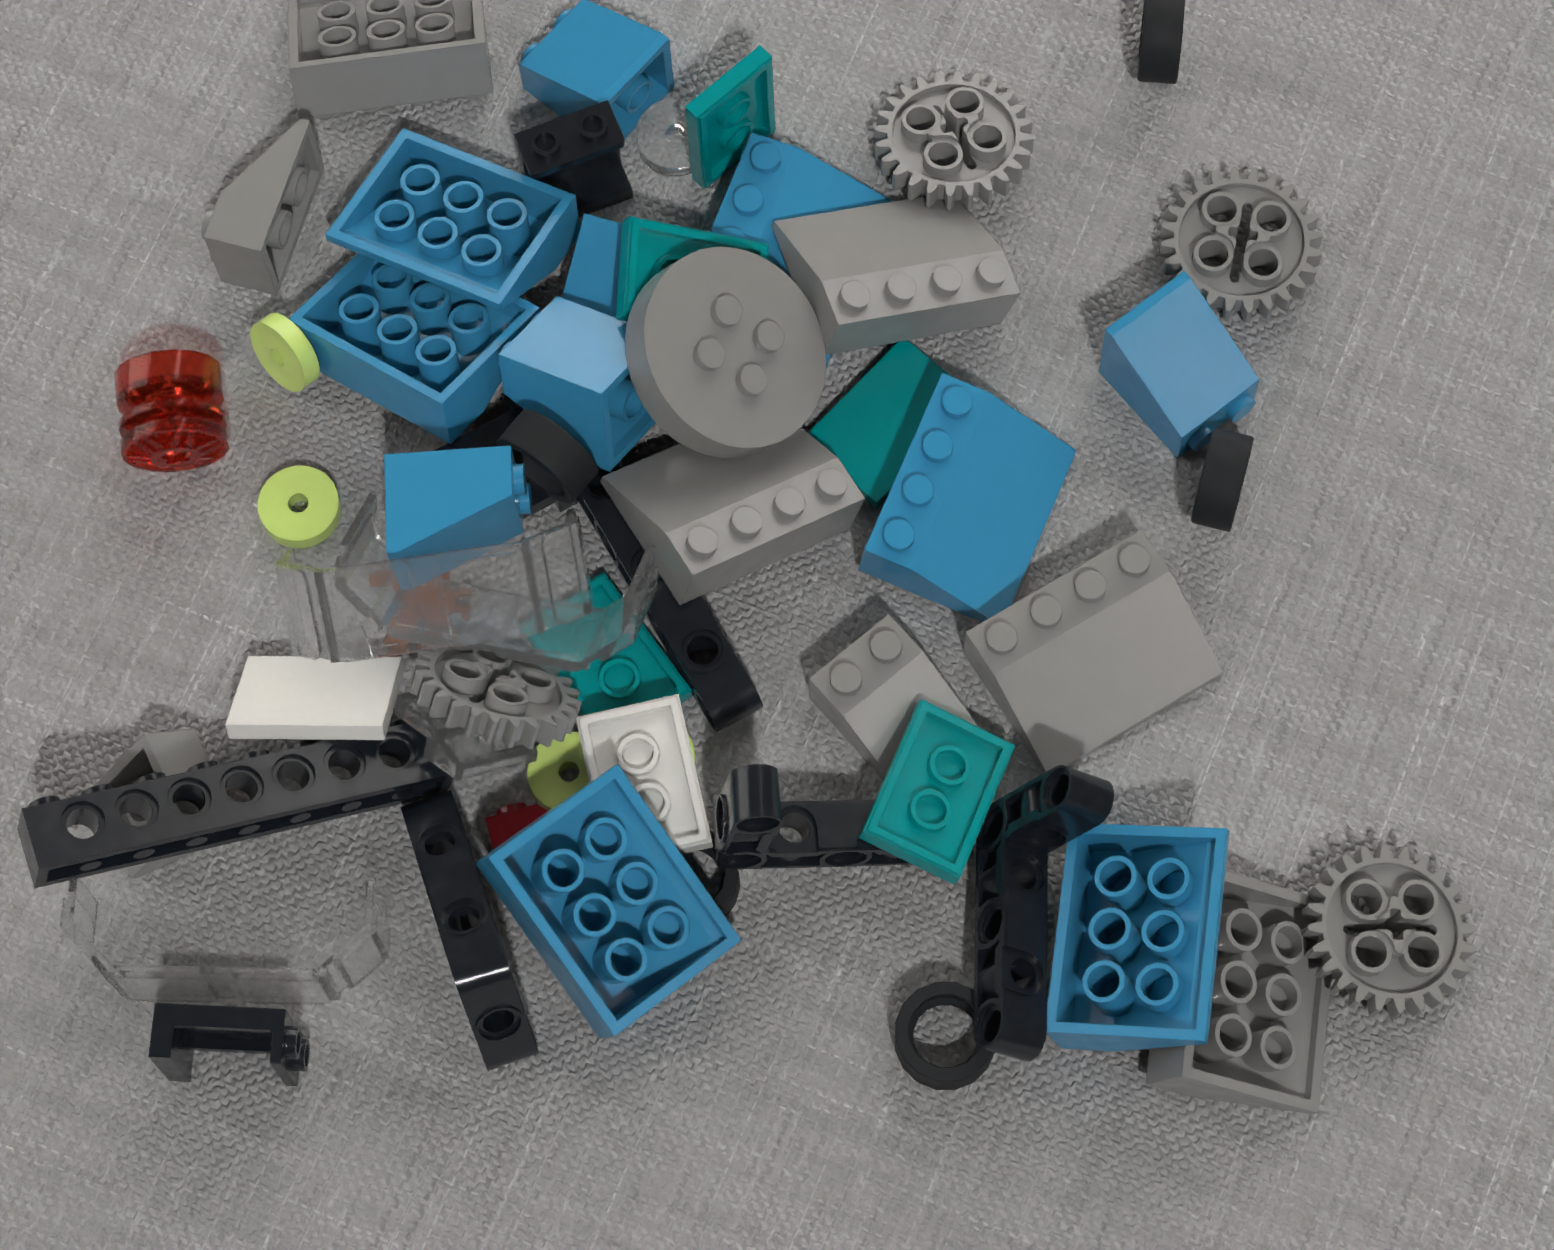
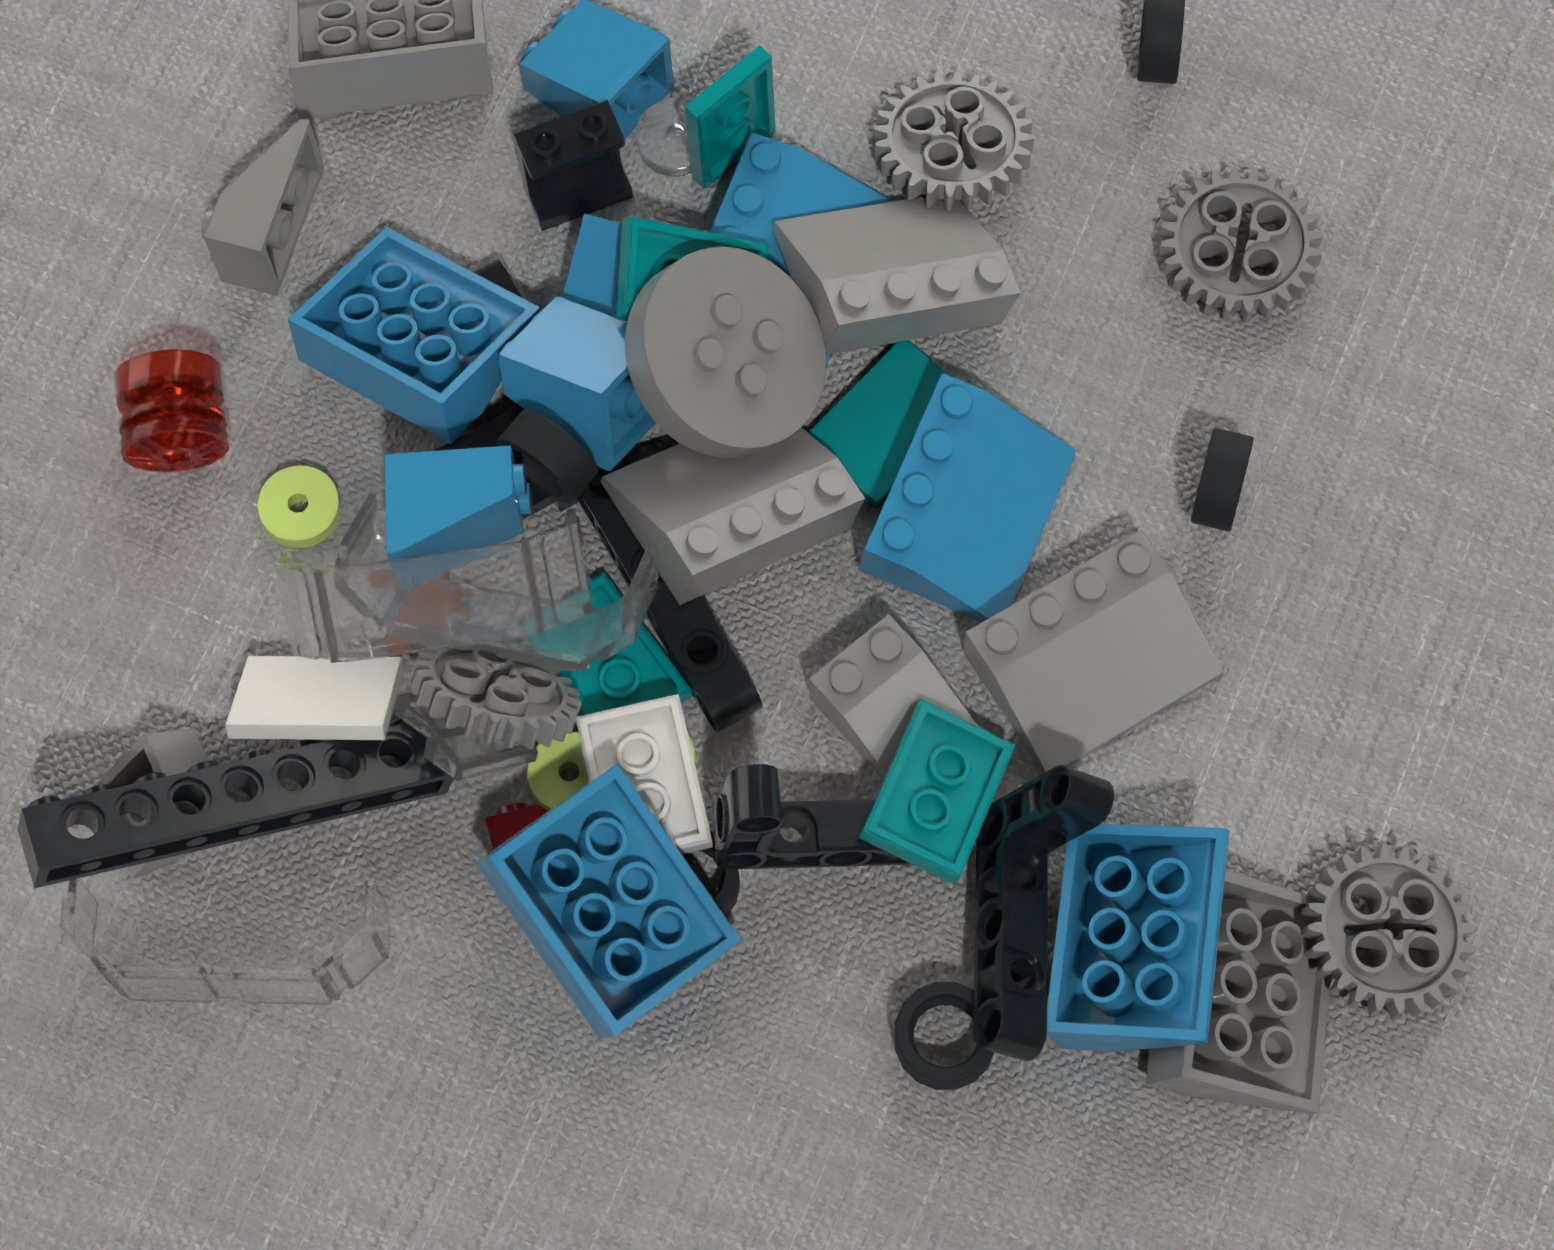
(190, 1027): black panel -> none
(285, 352): yellowish green piece -> none
(458, 221): dark azure slope -> none
(468, 931): black beam -> none
(1178, 366): dark azure slope -> none

